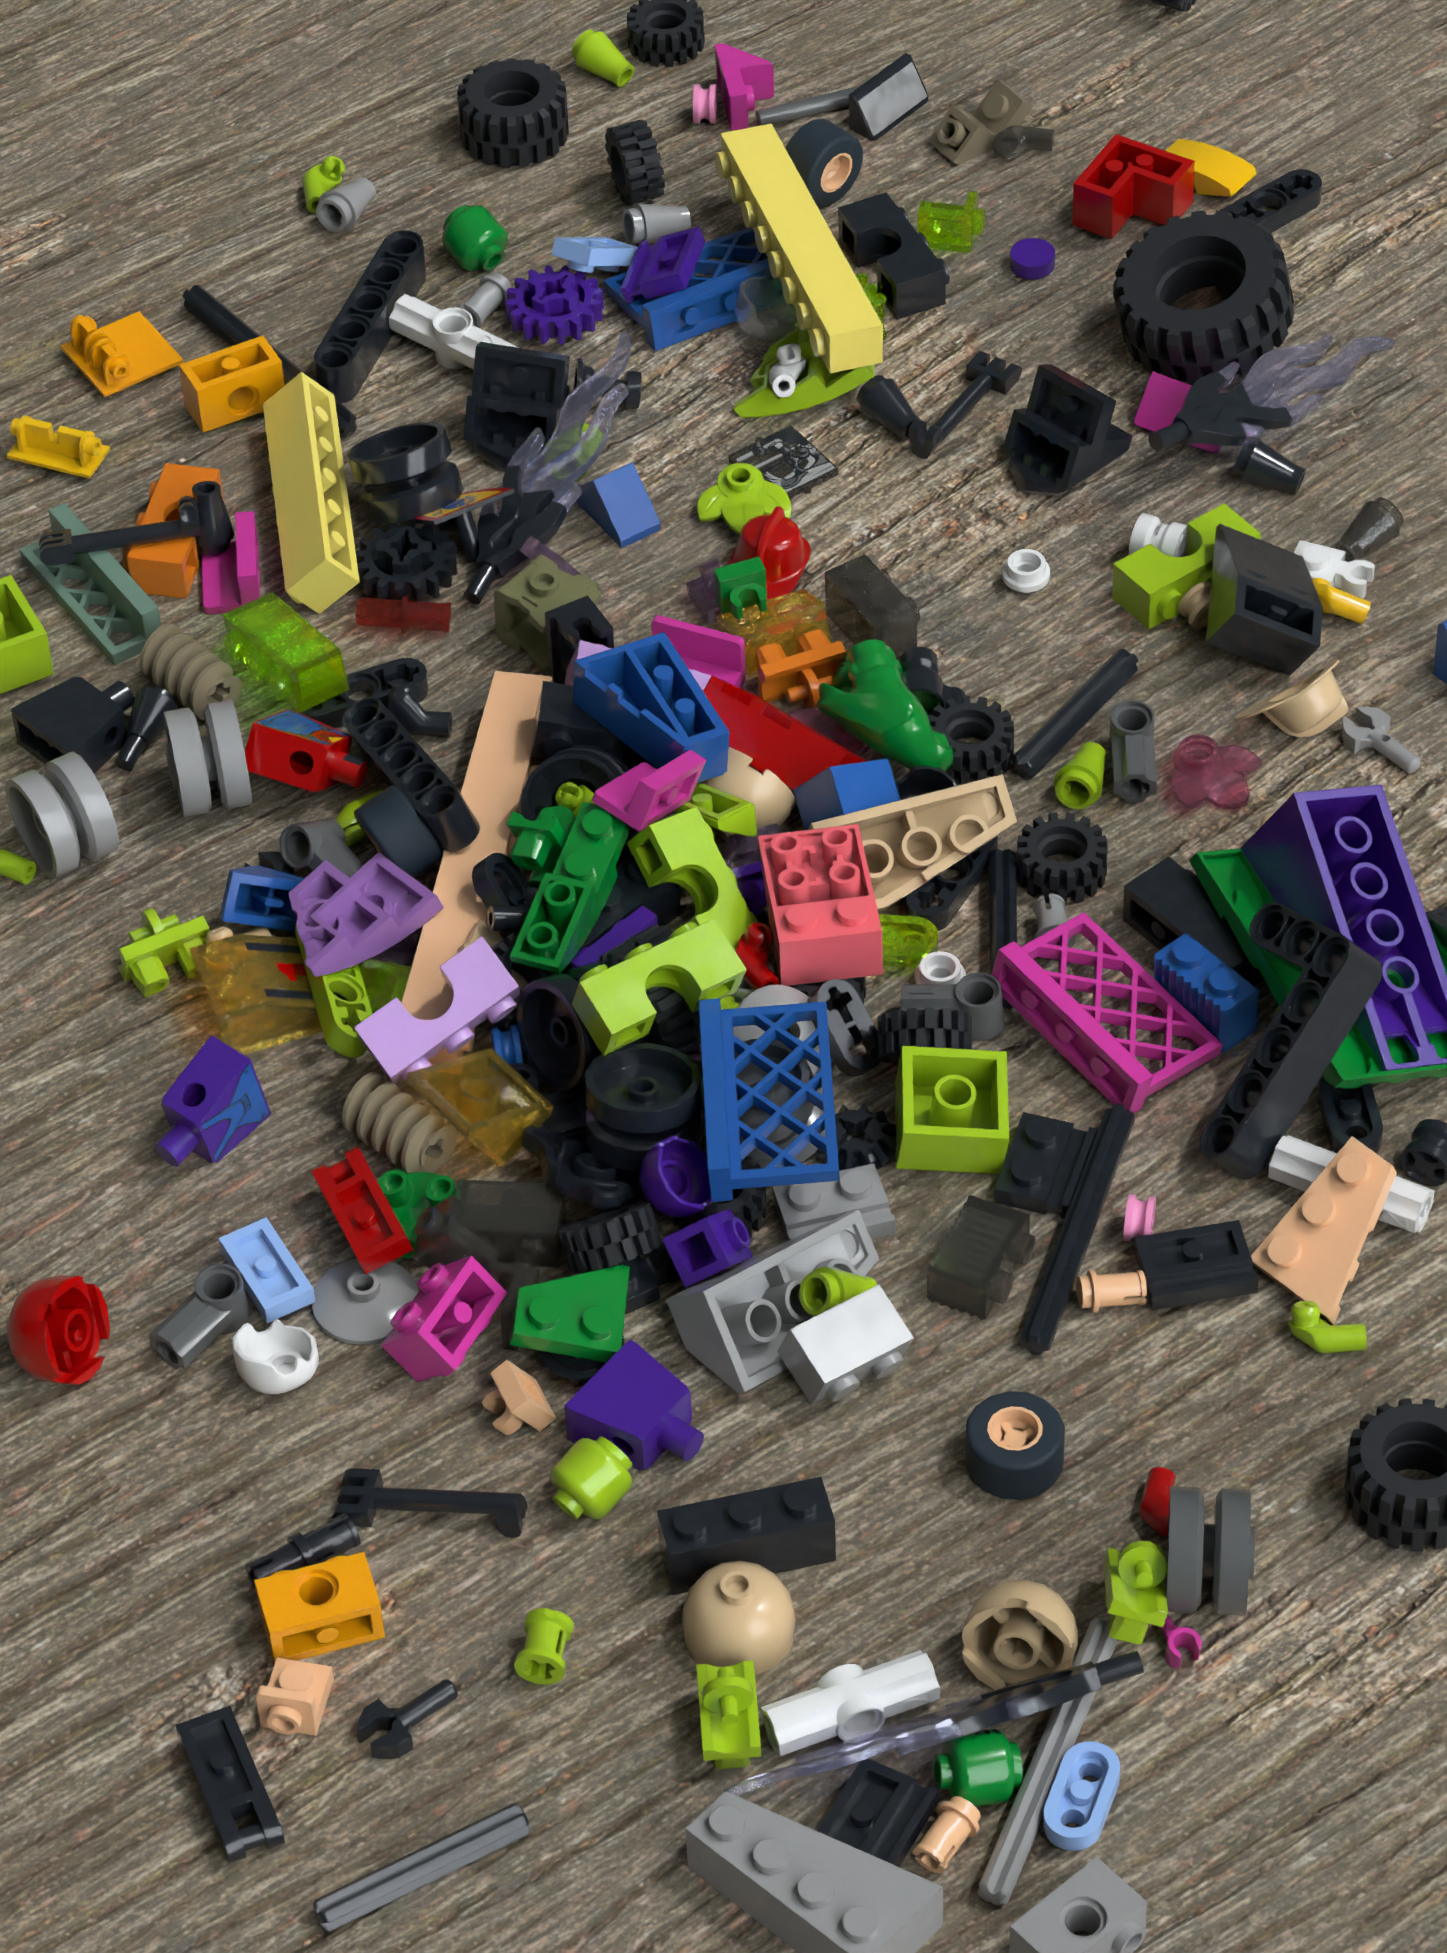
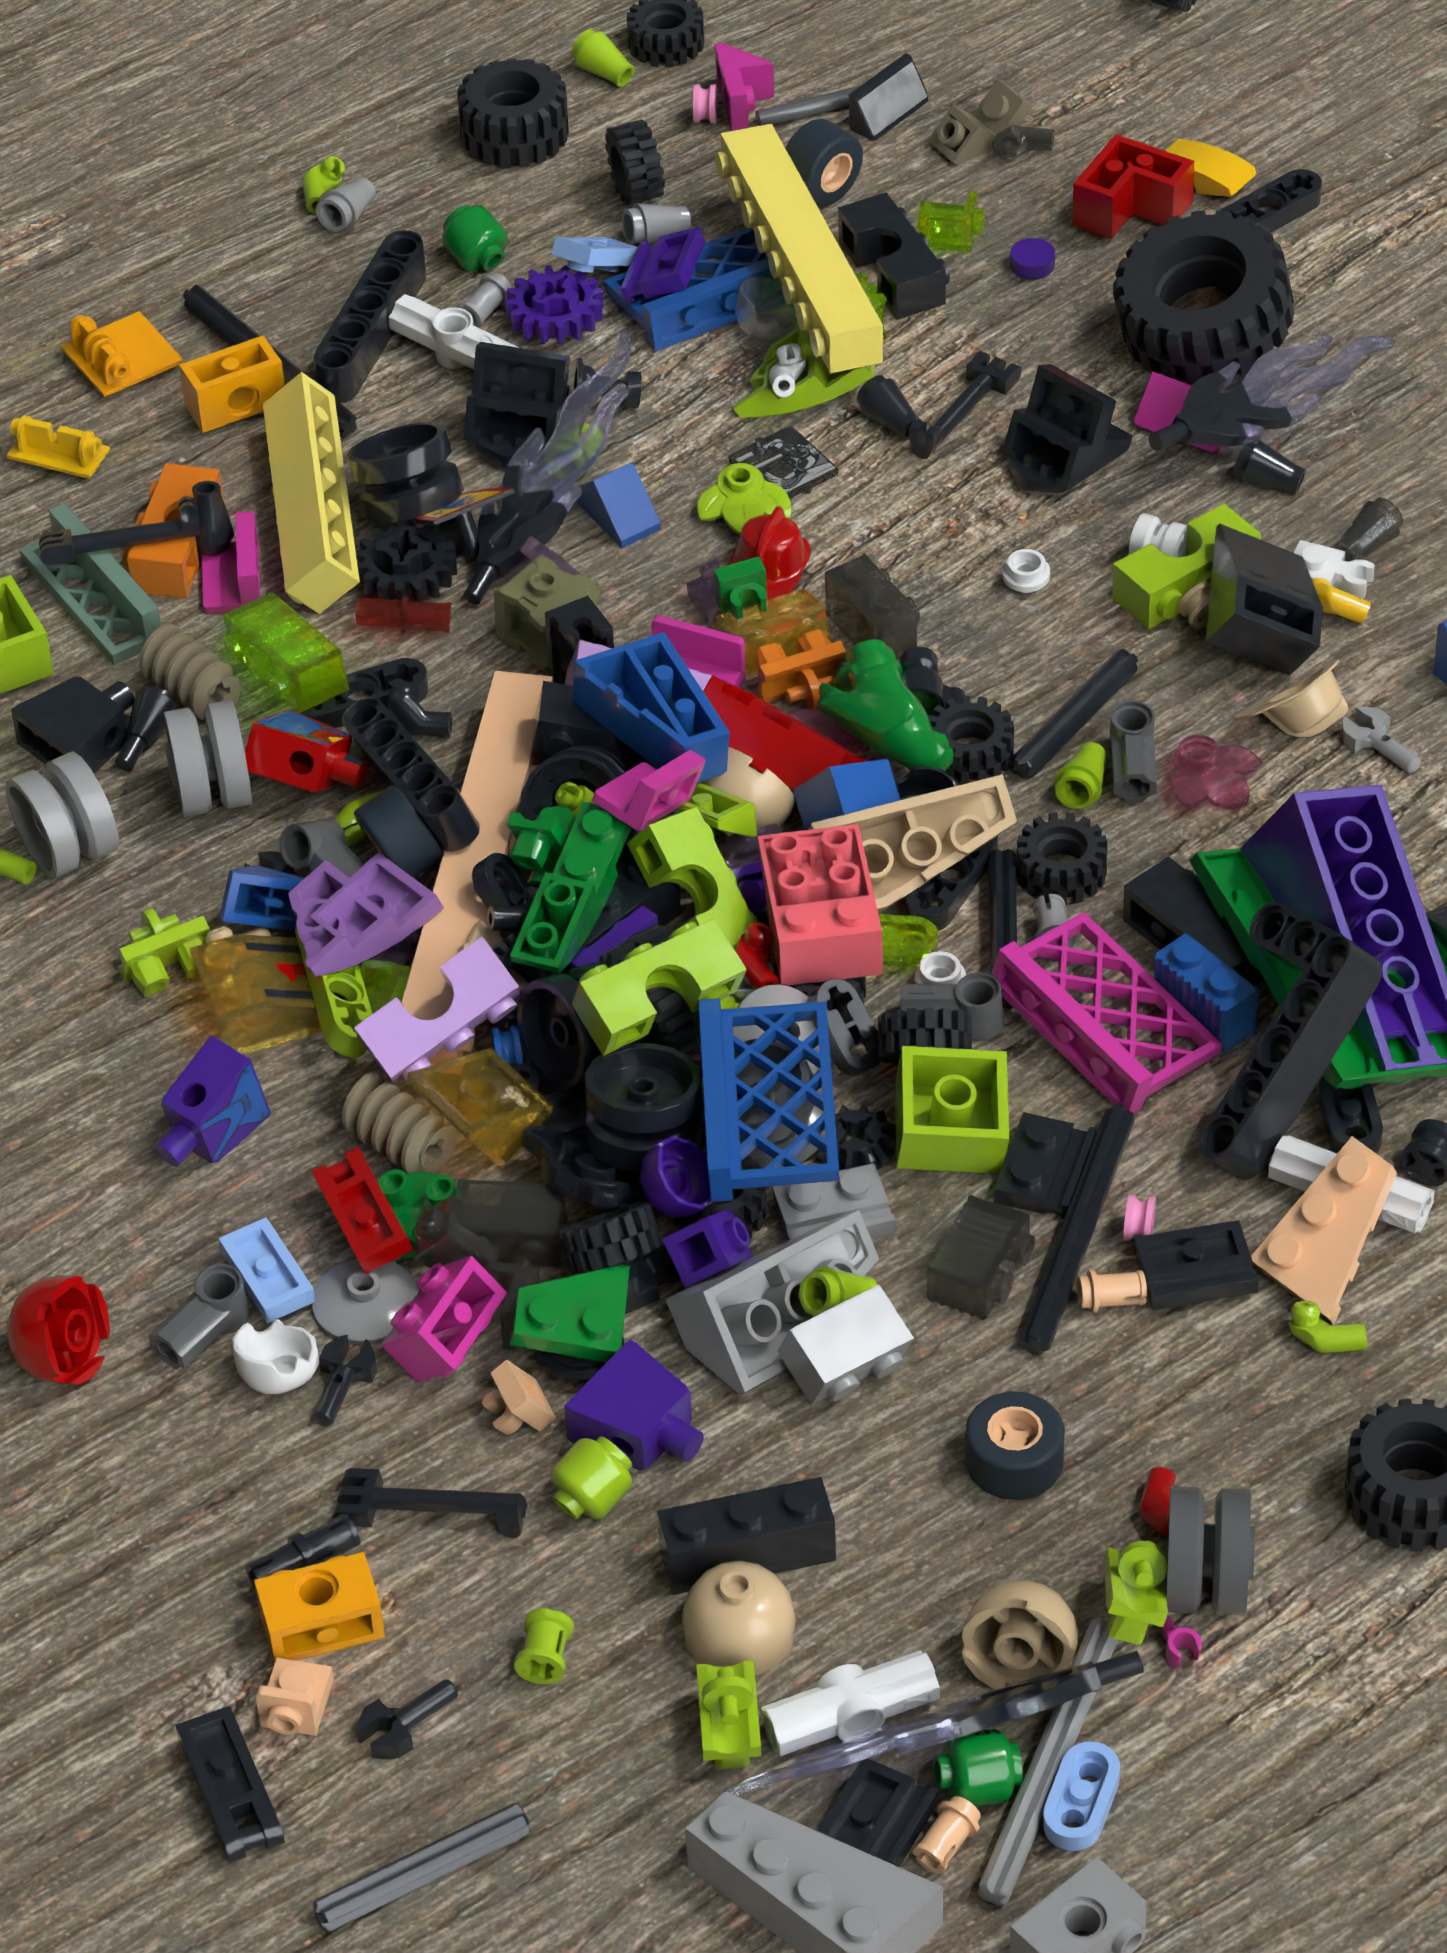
(342, 1376): none -> black bar

